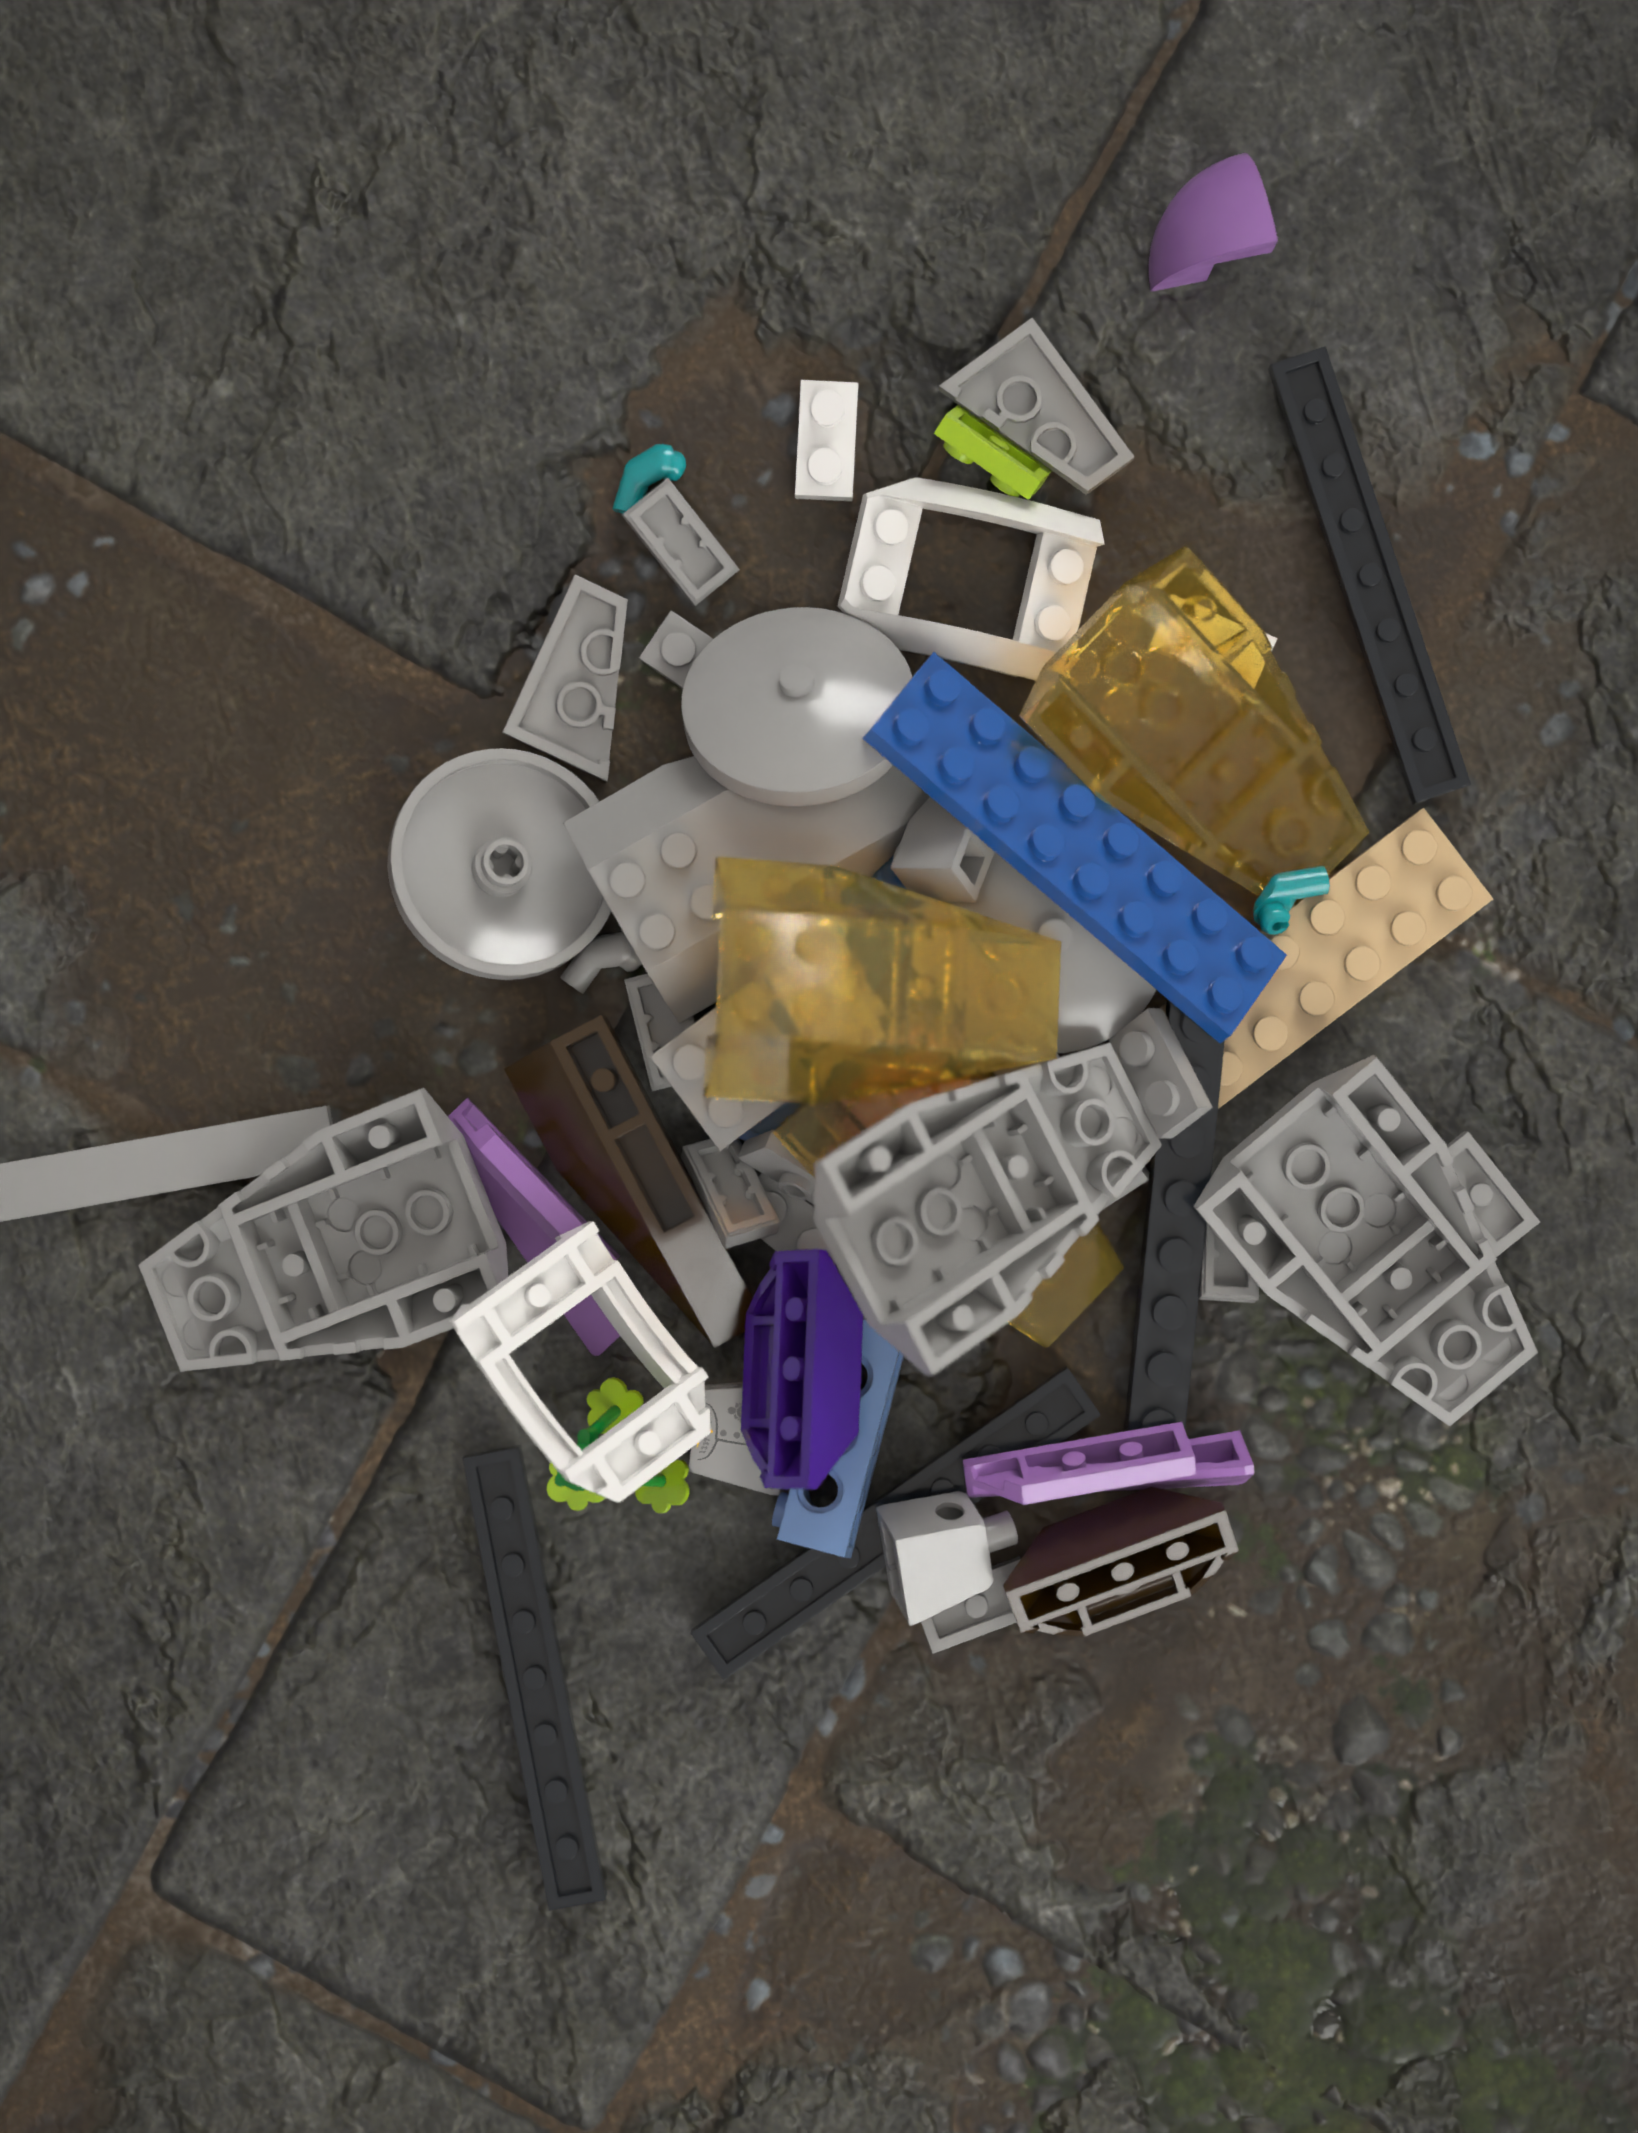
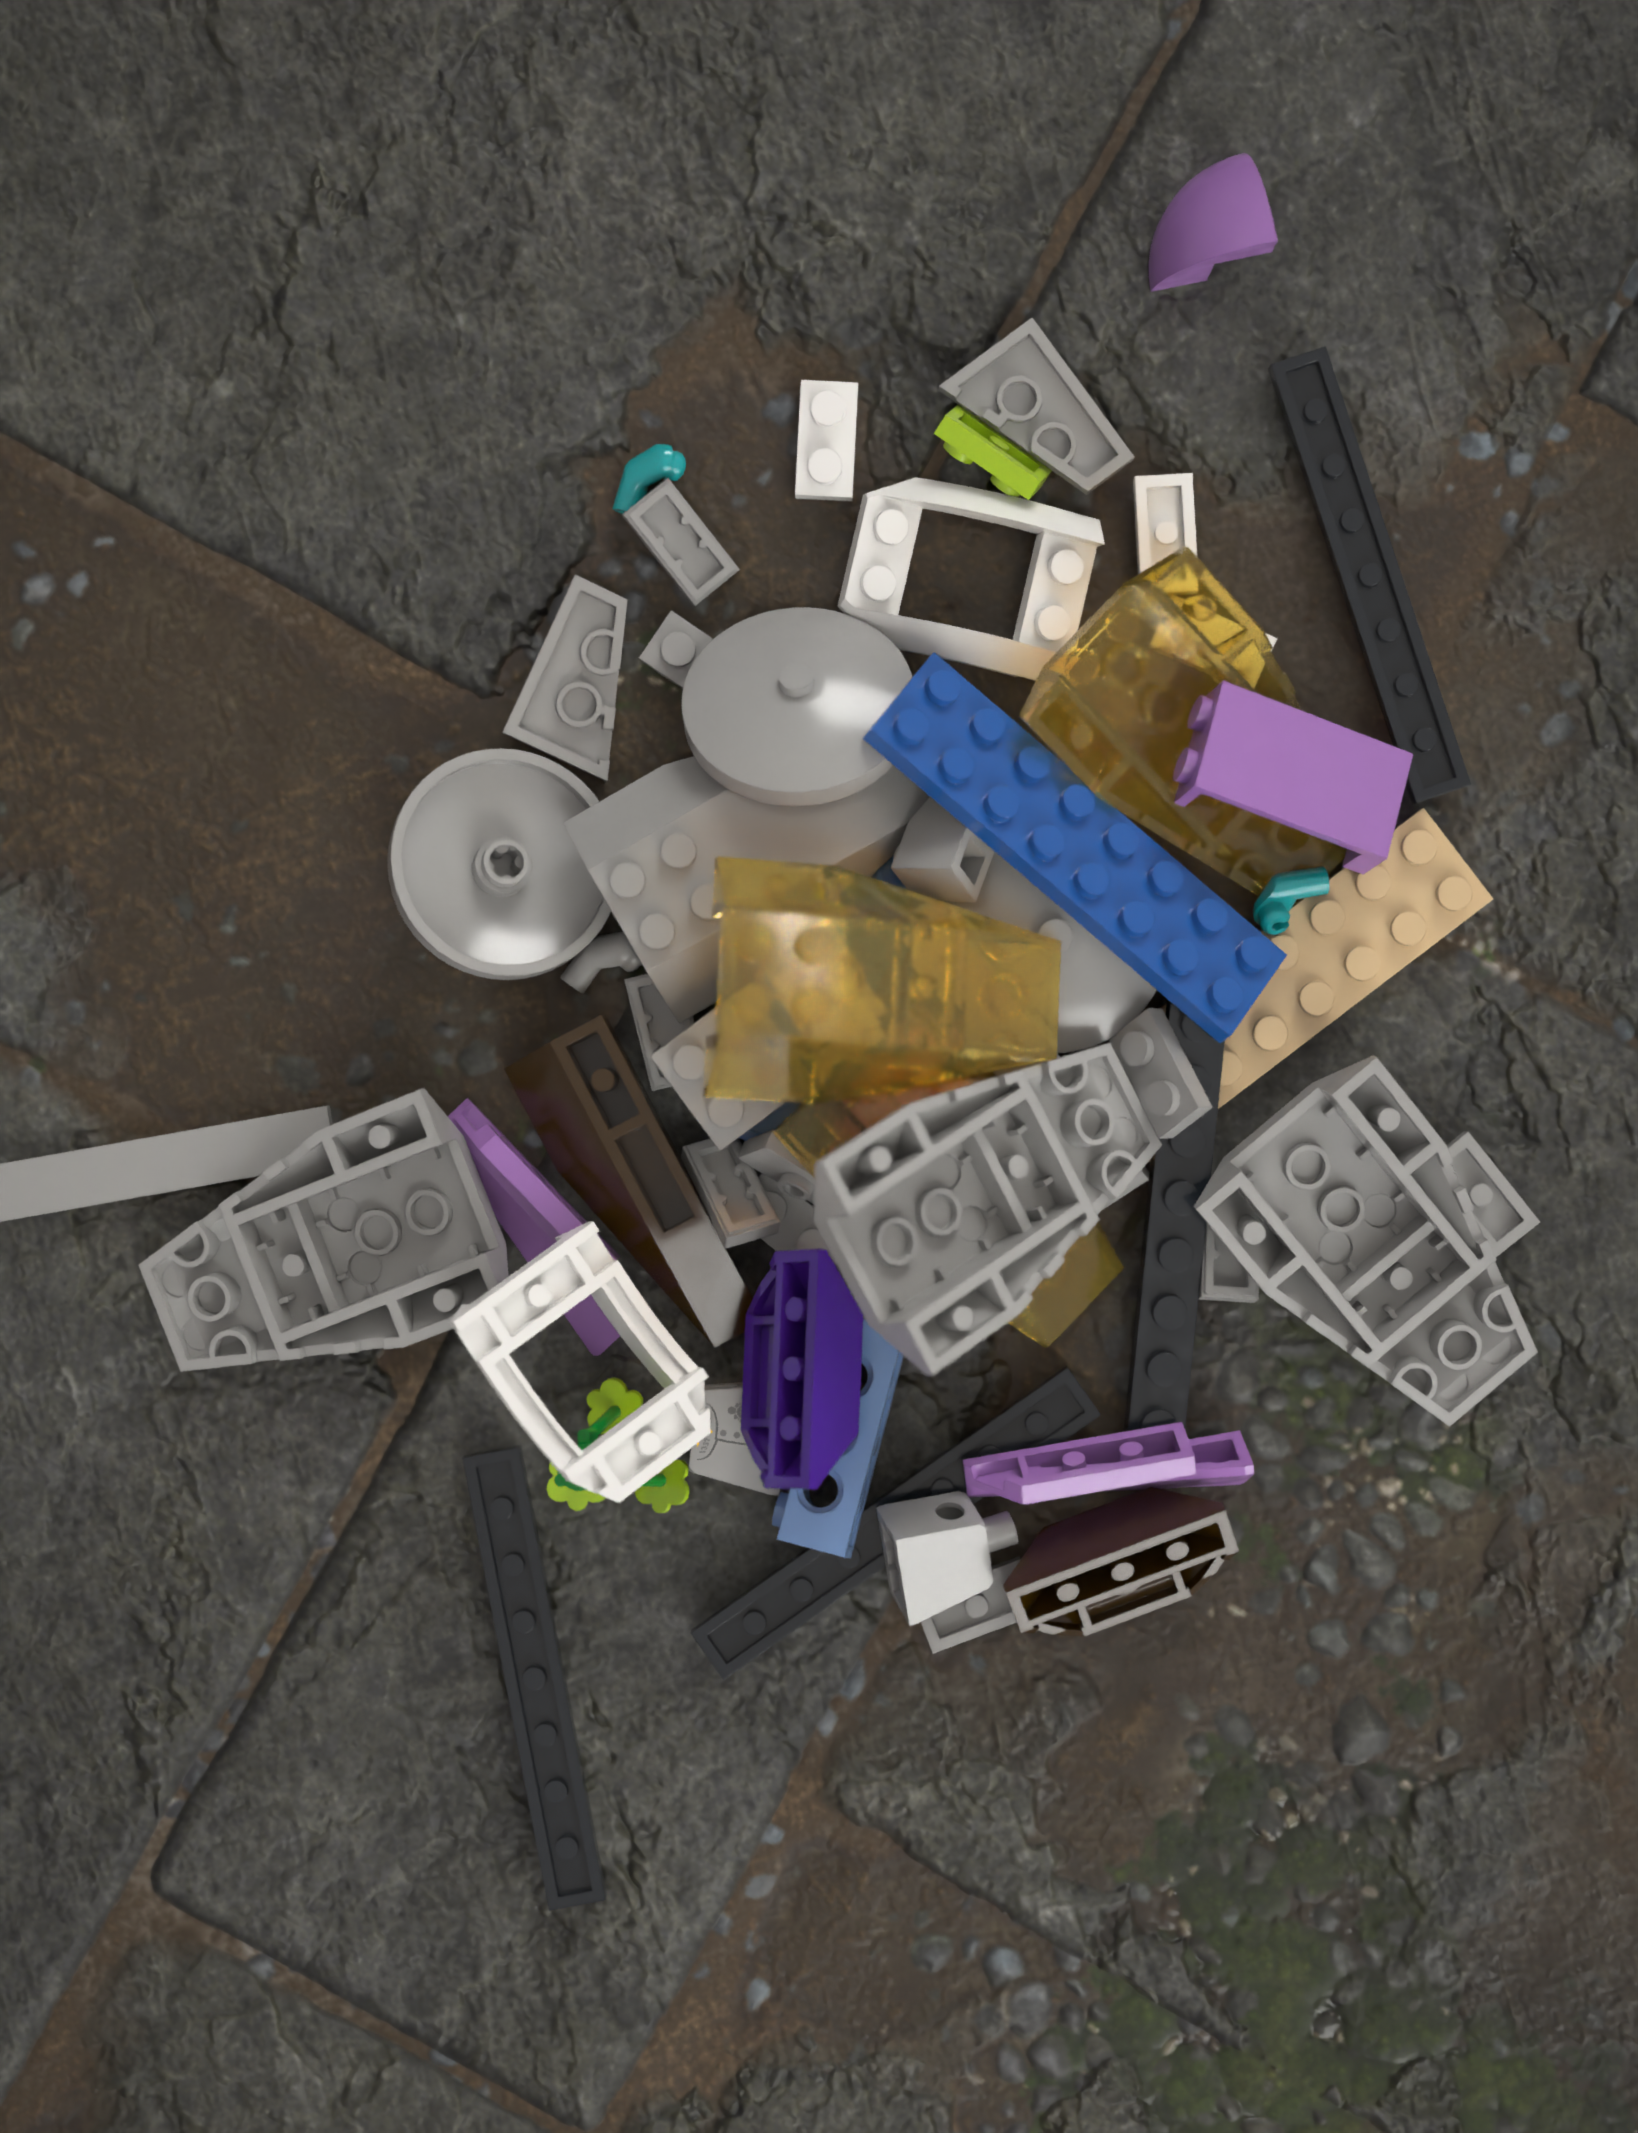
(1163, 516): none -> white plate
(1294, 771): none -> medium lavender panel

